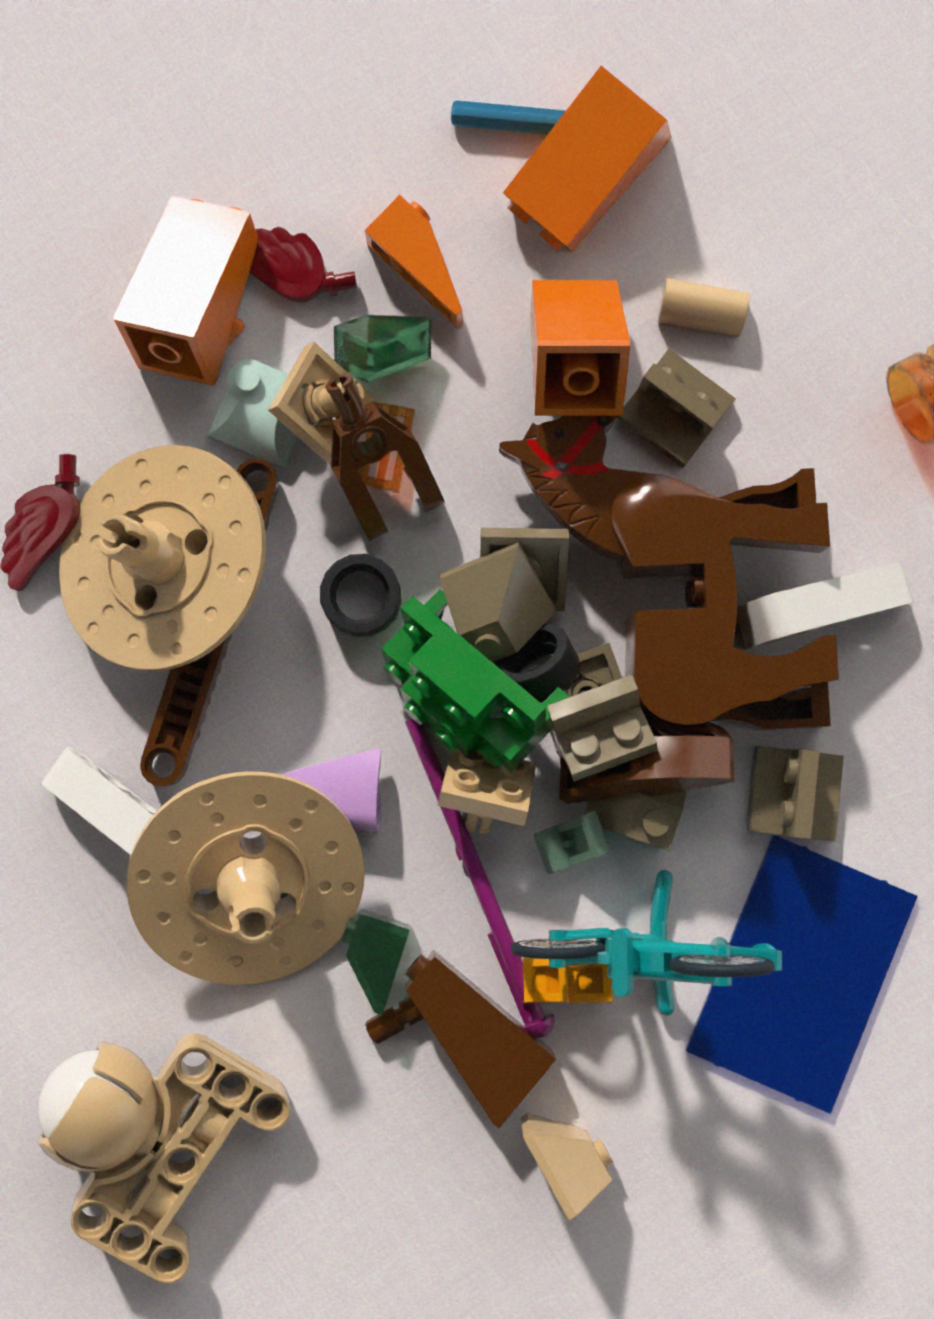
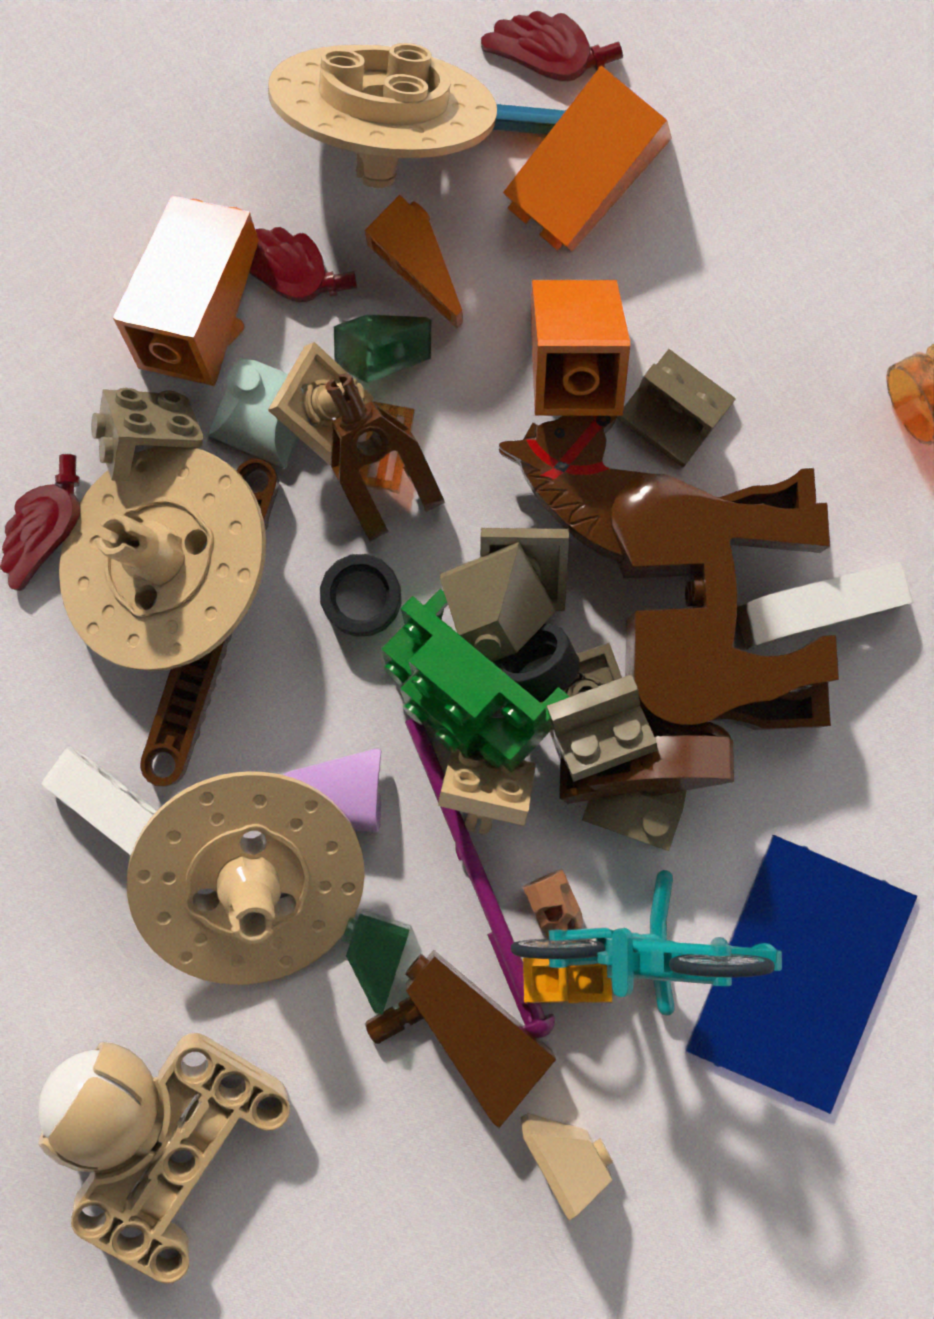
(141, 419): none -> dark tan bracket
(382, 104): none -> tan piece
(548, 45): none -> dark red animal
(554, 902): none -> nougat rock
(571, 842): sand green bracket -> none
(703, 307): tan brick -> none
(795, 793): dark tan bracket -> none

